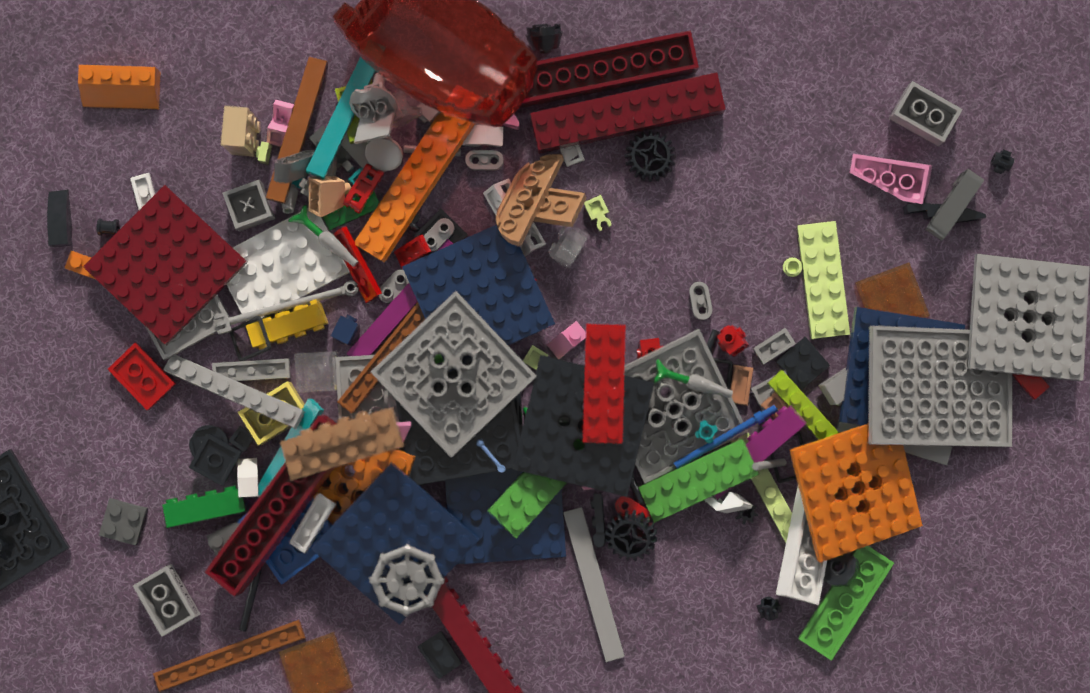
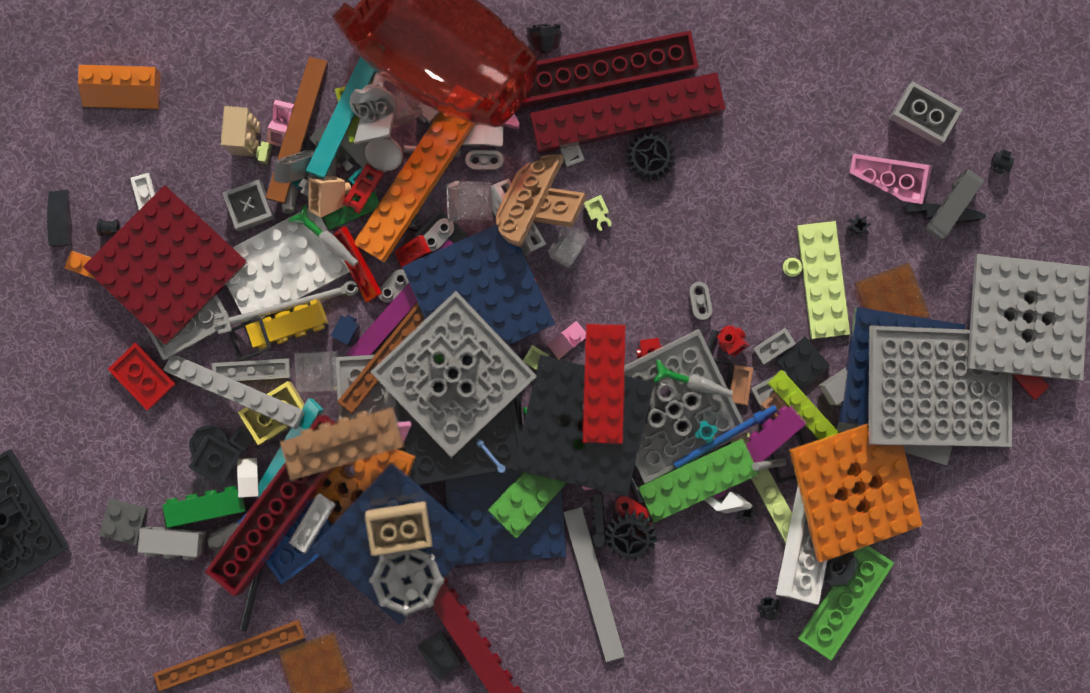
(166, 600): light grey brick -> none
(172, 542): none -> light grey brick
(398, 528): none -> tan brick
(469, 202): none -> clear brick
(861, 221): none -> black gear

